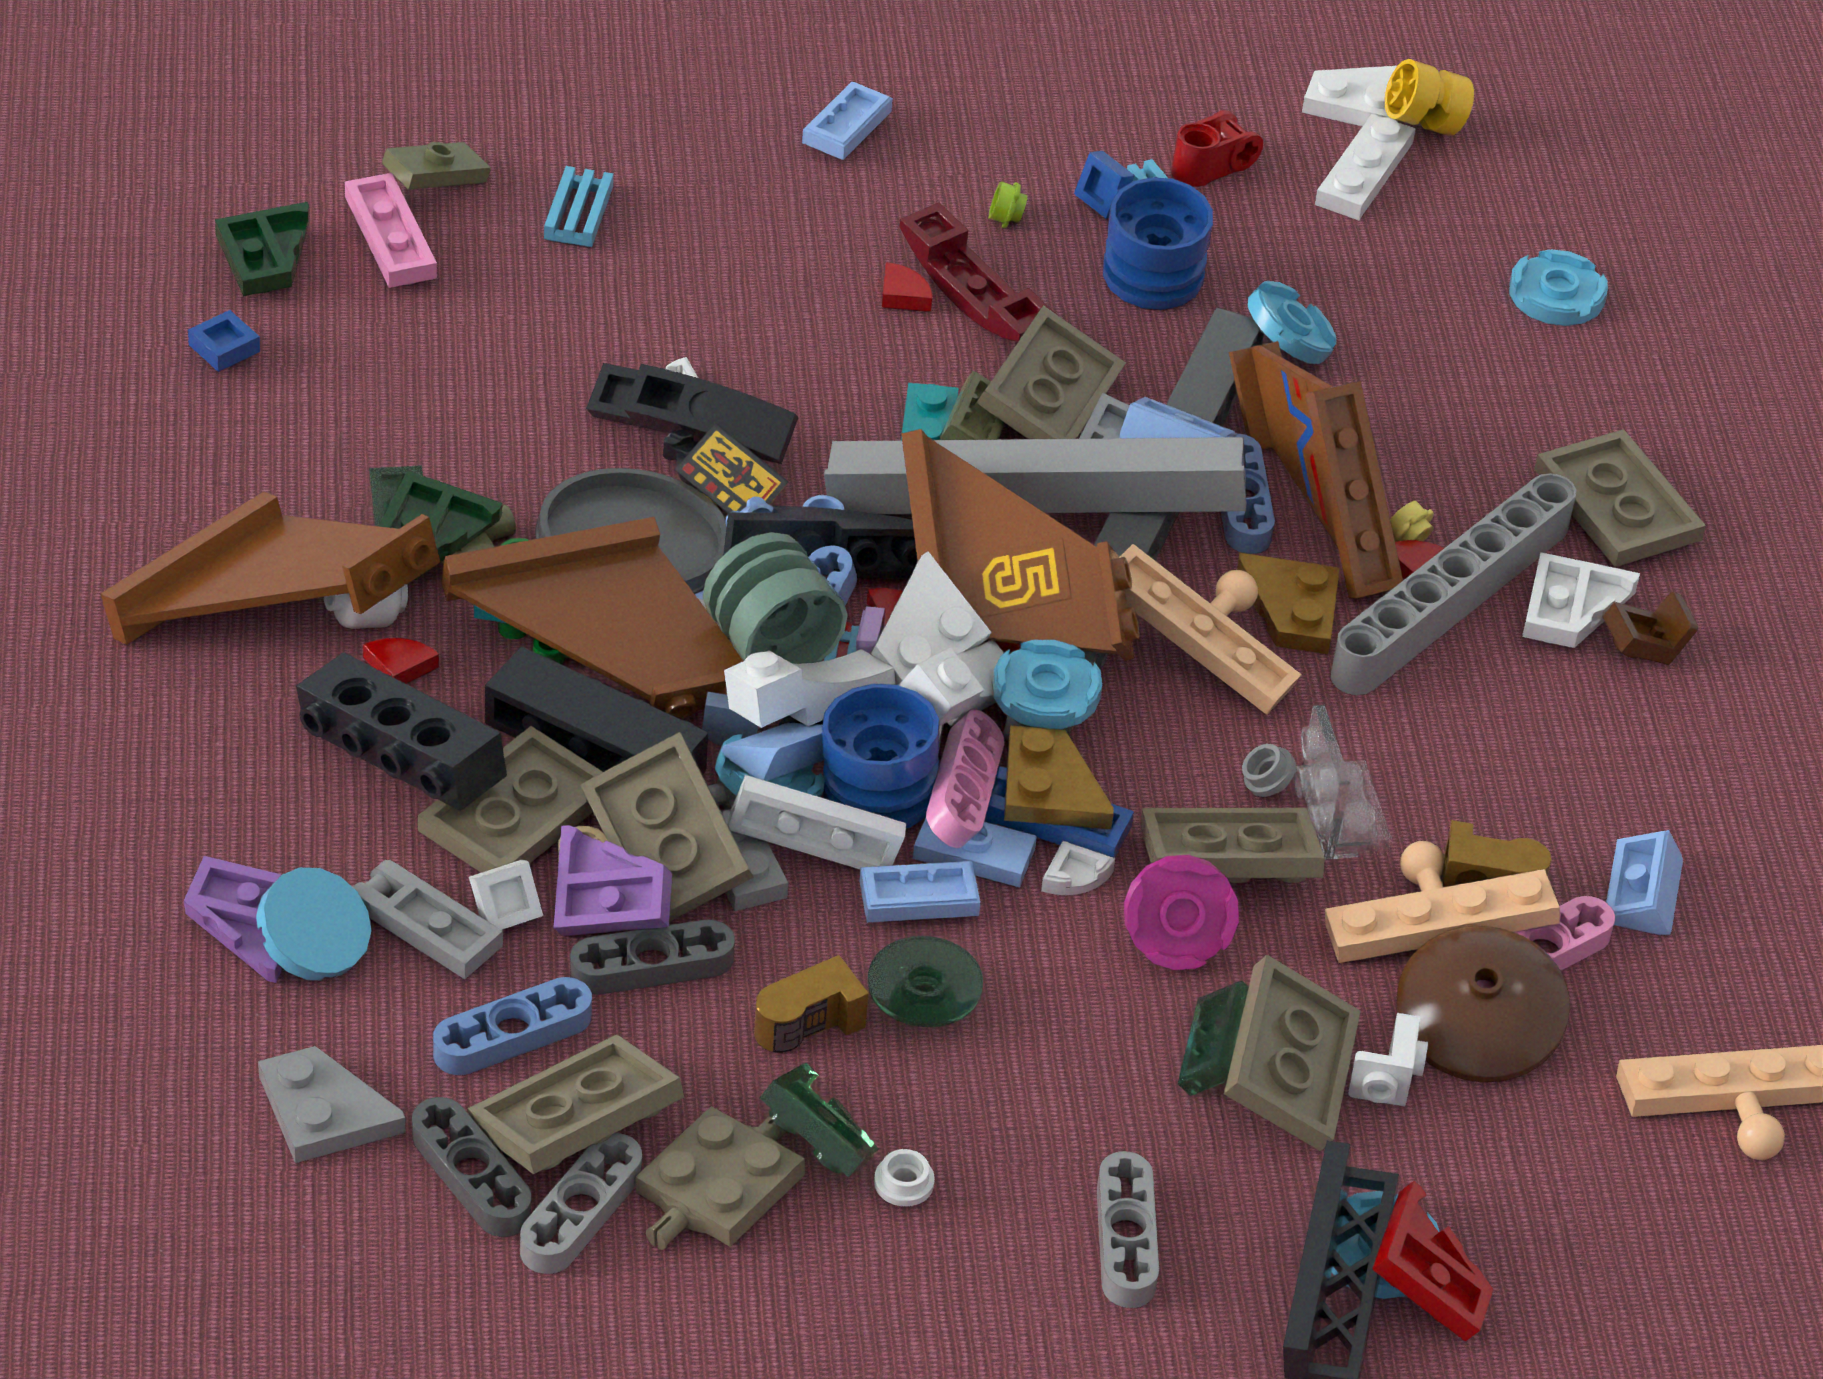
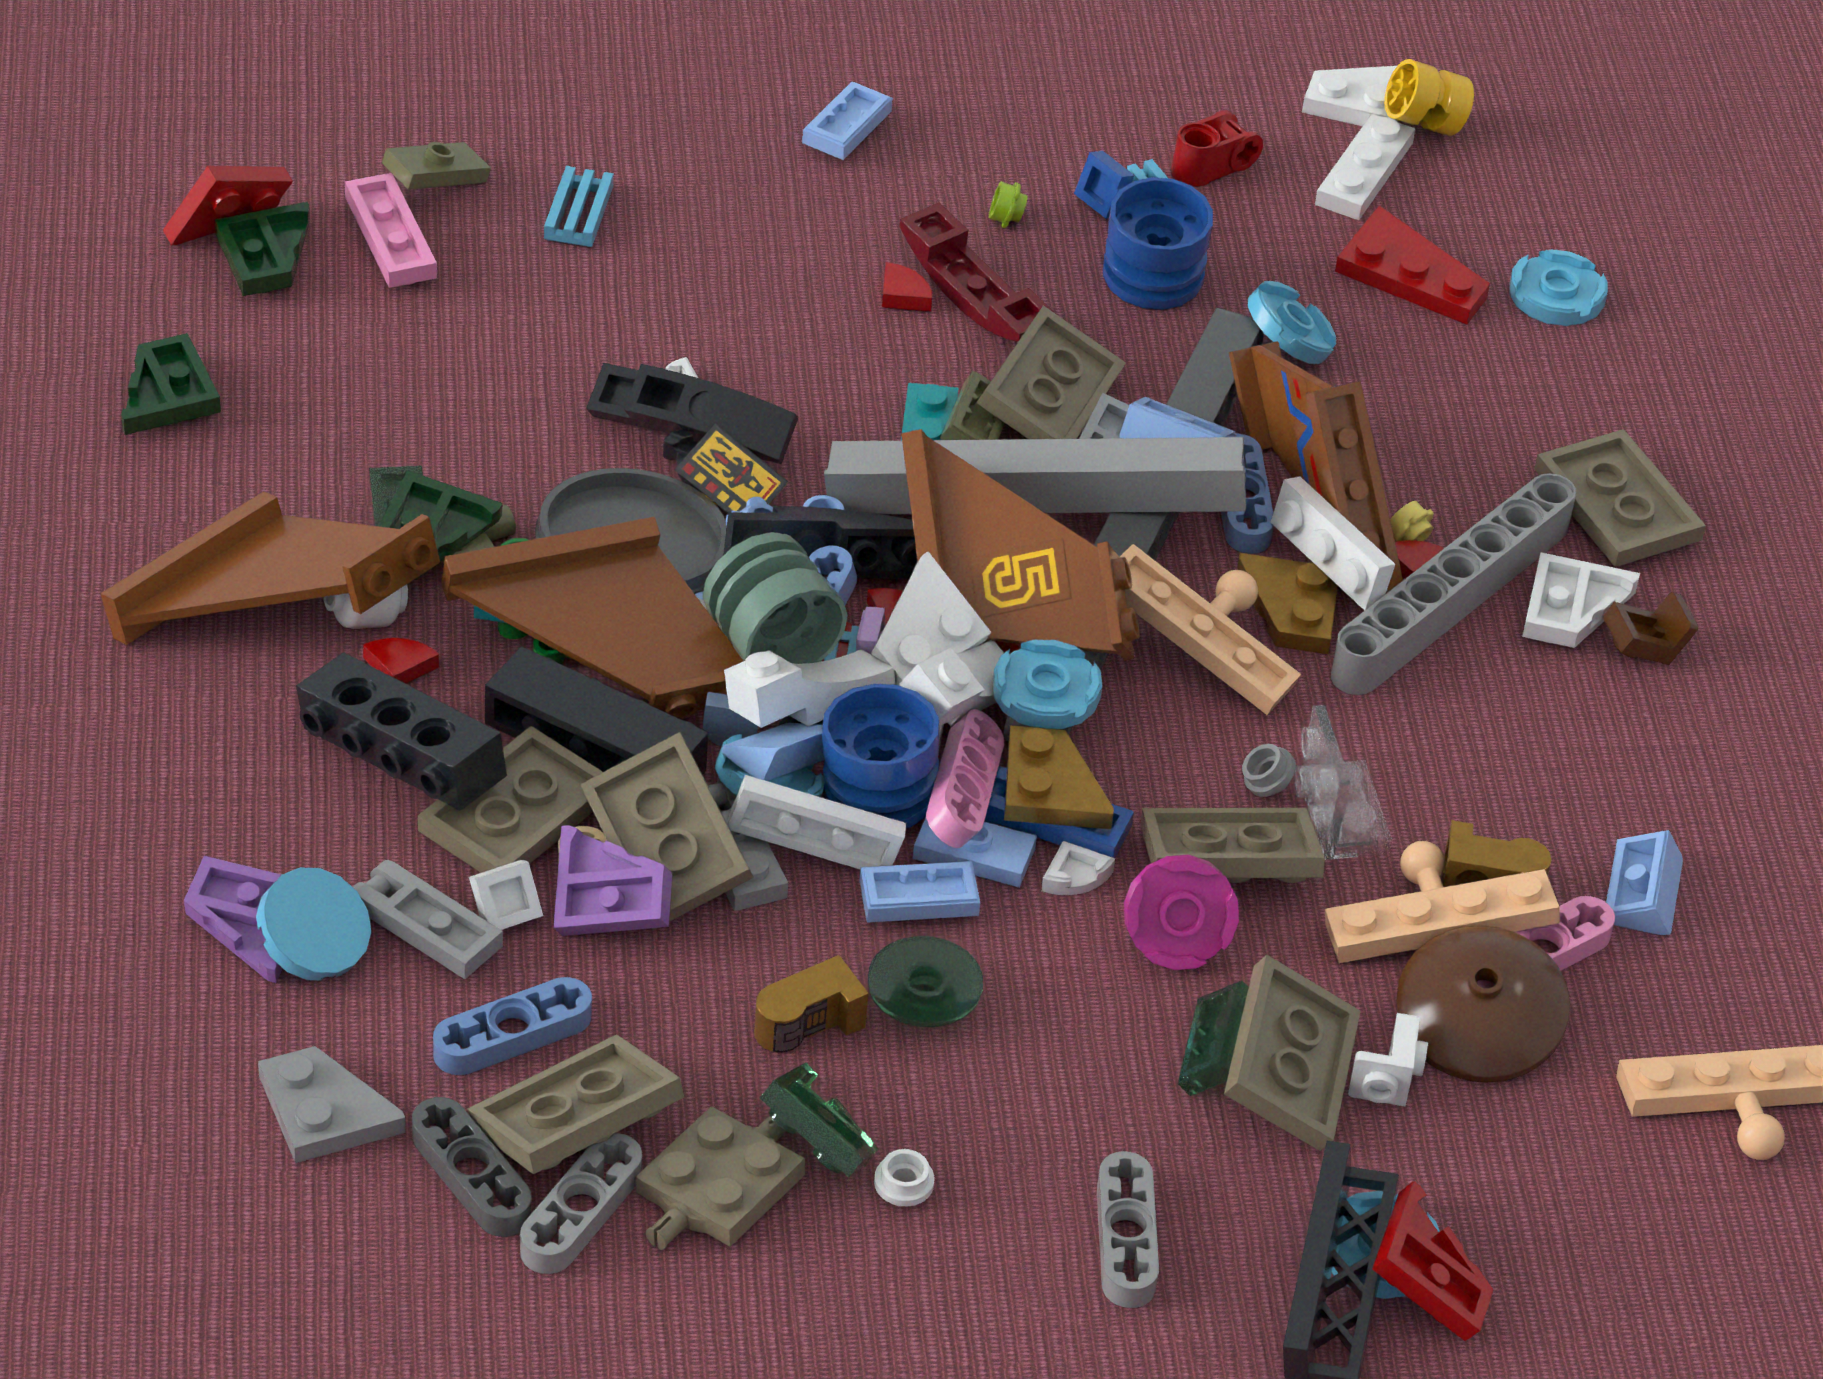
(168, 386): none -> dark green wing
(224, 340): blue plate -> none
(225, 193): none -> red wing
(694, 965): dark grey beam -> none
(1332, 542): none -> white plate
(1411, 267): none -> red wing

